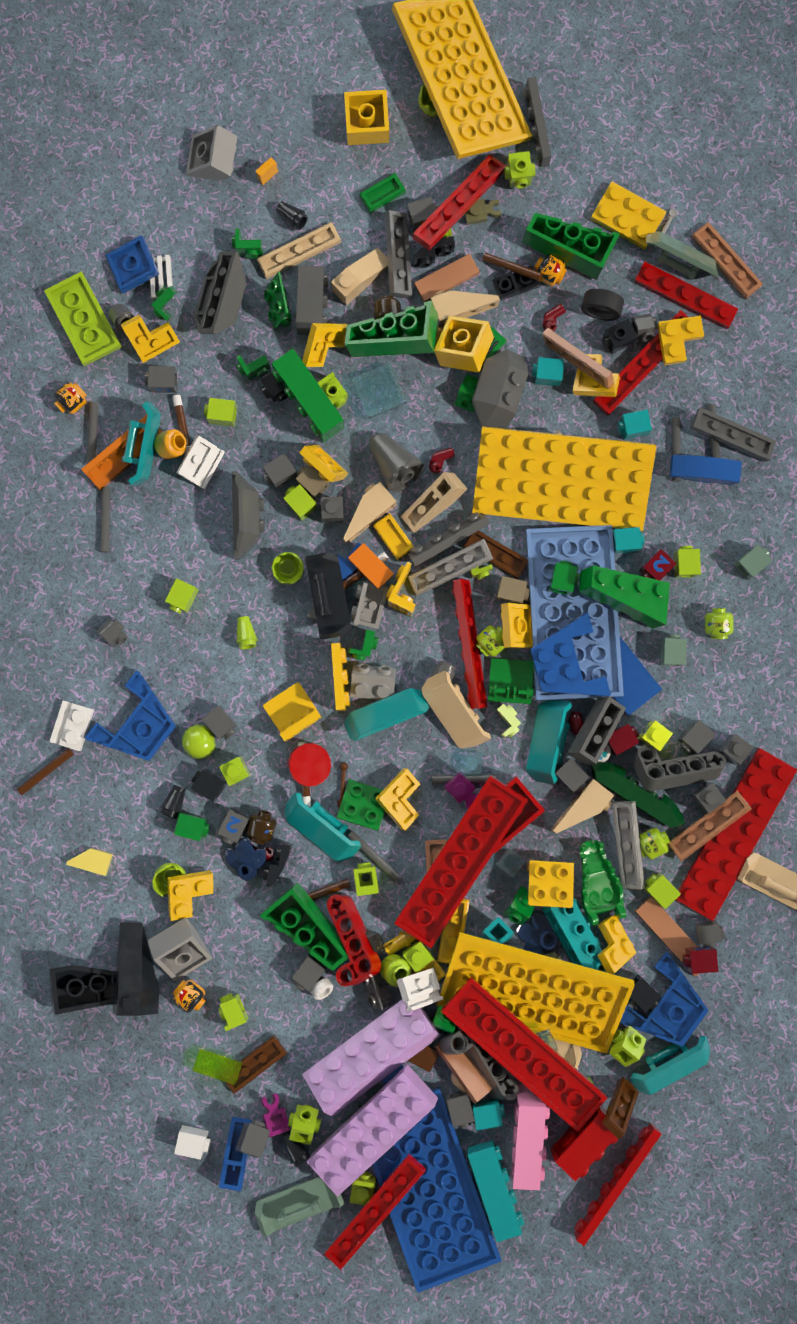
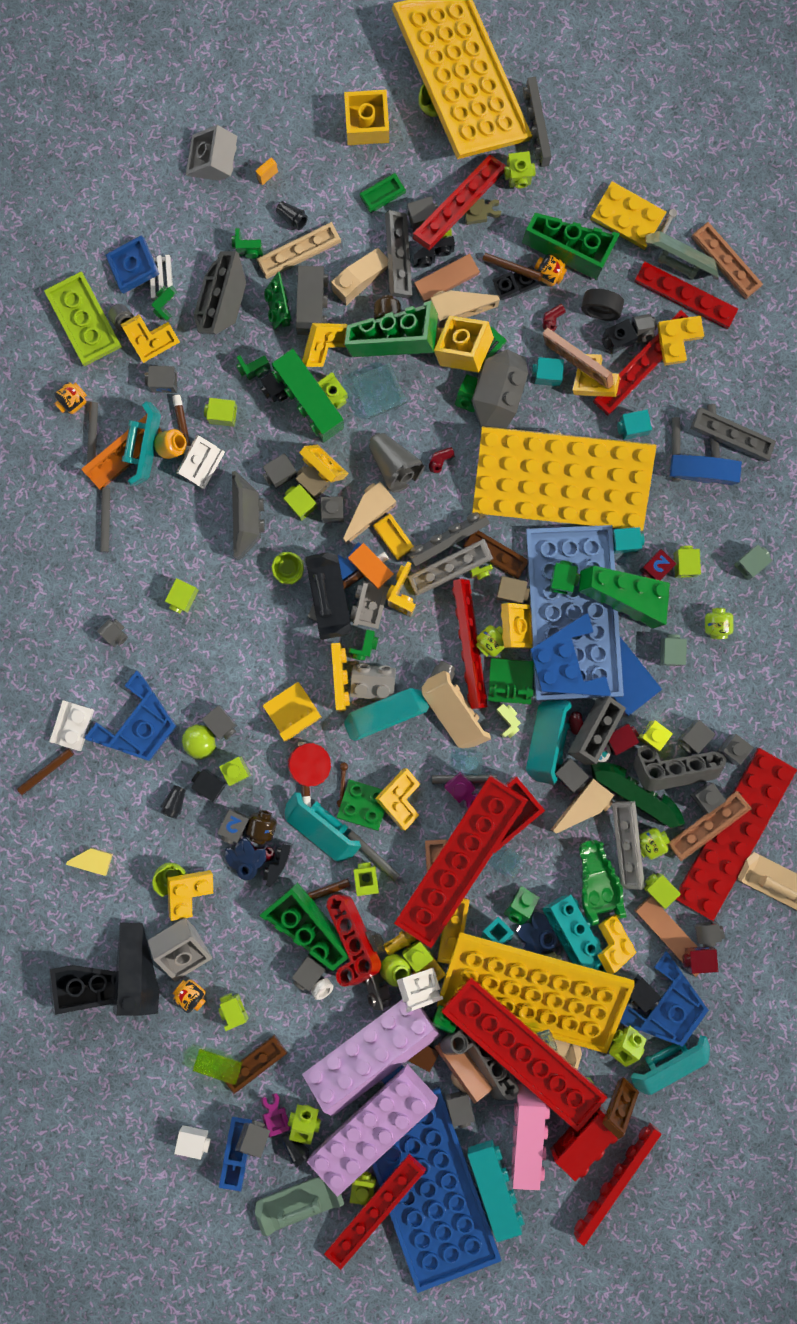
(192, 827): green brick -> none
(246, 635): lime cone -> none
(434, 501): tan slope -> none
(488, 1114): teal brick -> none
(550, 884): yellow bracket -> none

